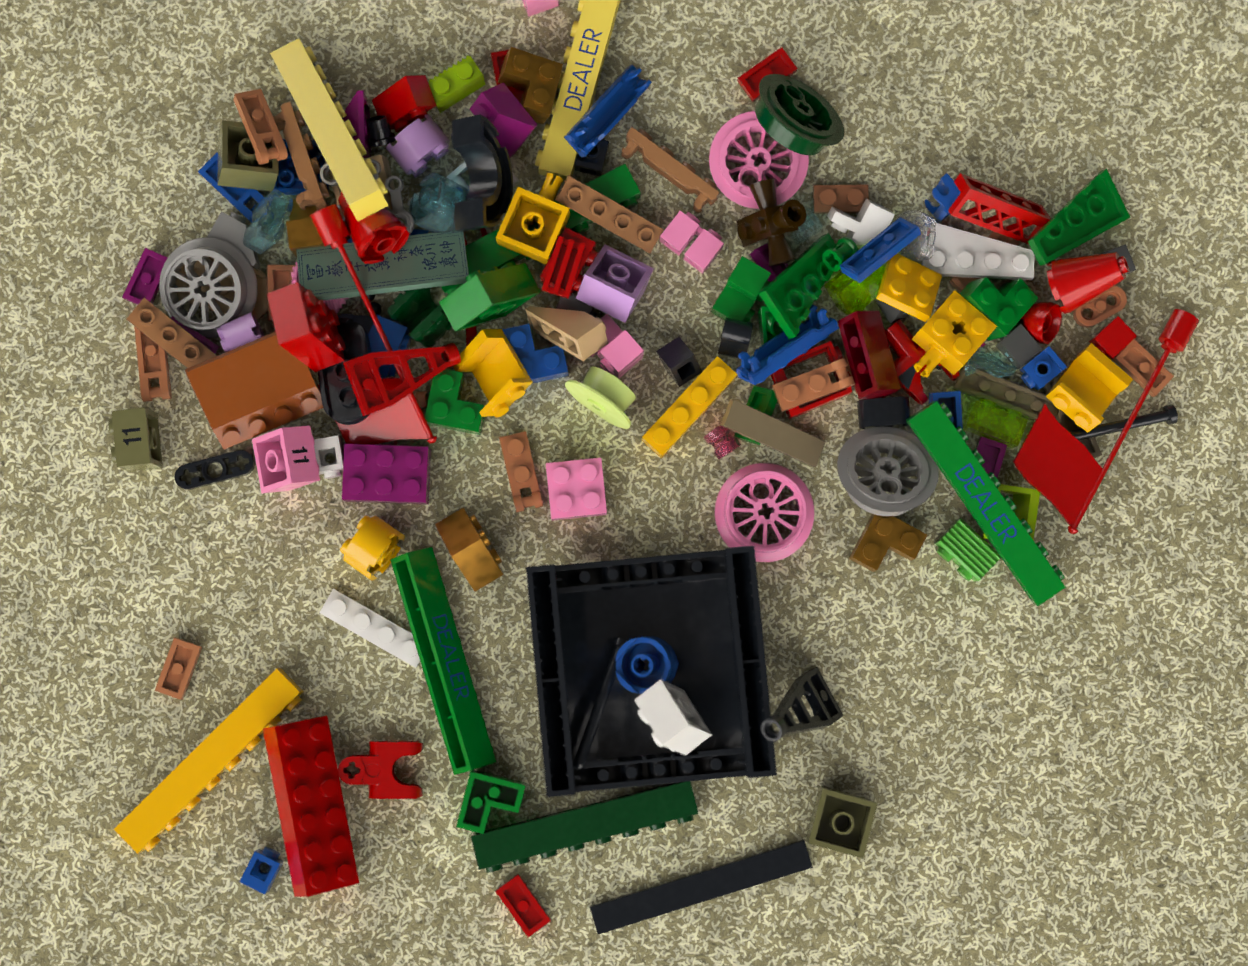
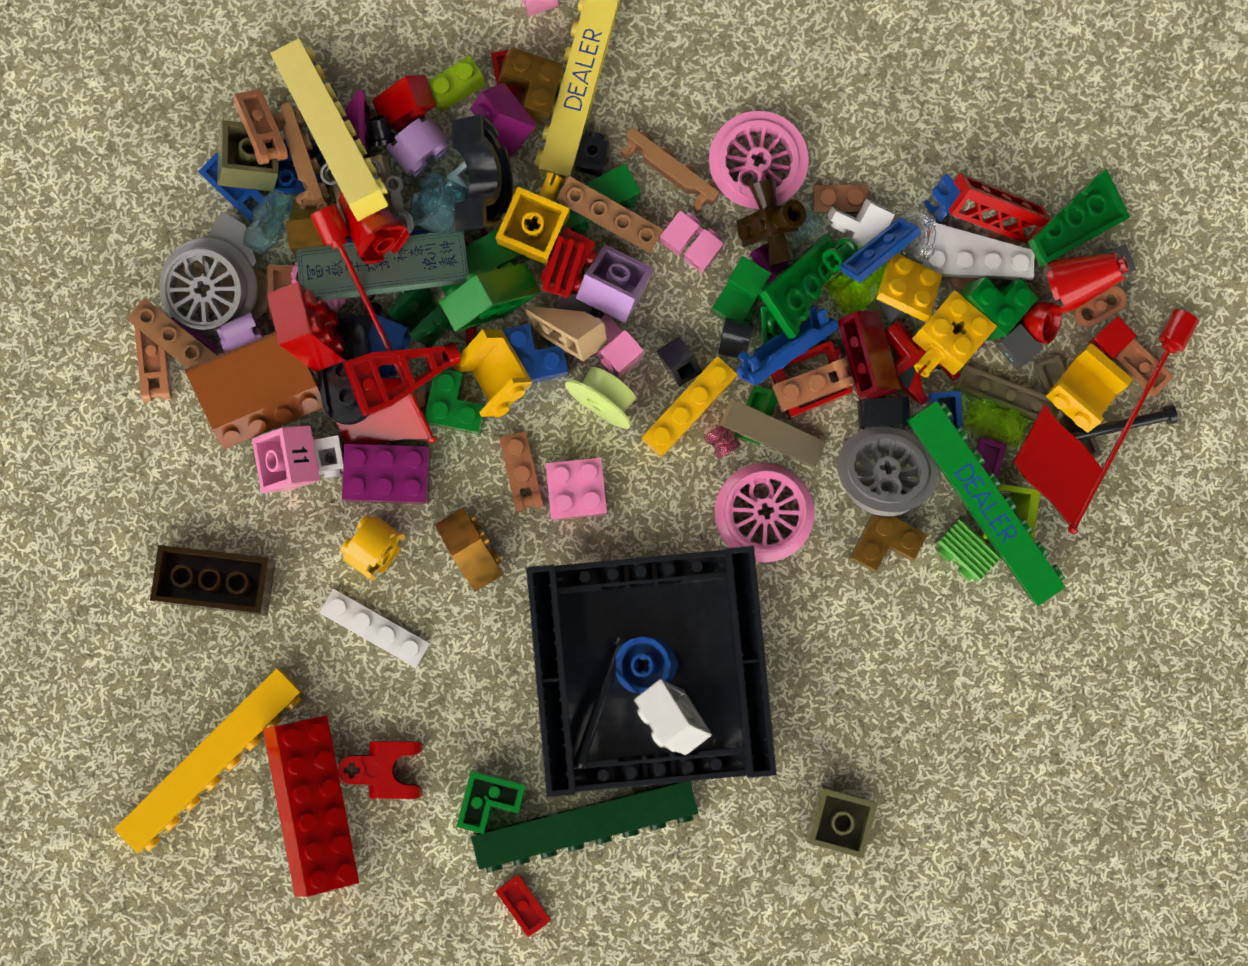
(135, 439): olive brick -> none
(145, 278): magenta plate -> none
(178, 668): nougat plate -> none
(193, 468): black beam -> none
(212, 580): none -> dark brown brick
(254, 877): blue brick -> none
(443, 660): green brick -> none
(607, 111): blue piece -> none
(700, 887): black tile -> none
(775, 63): red plate -> none
(797, 115): dark green piece -> none
(820, 699): black plate -> none
(990, 363): clear light blue piece -> none
(1054, 366): blue brick -> none

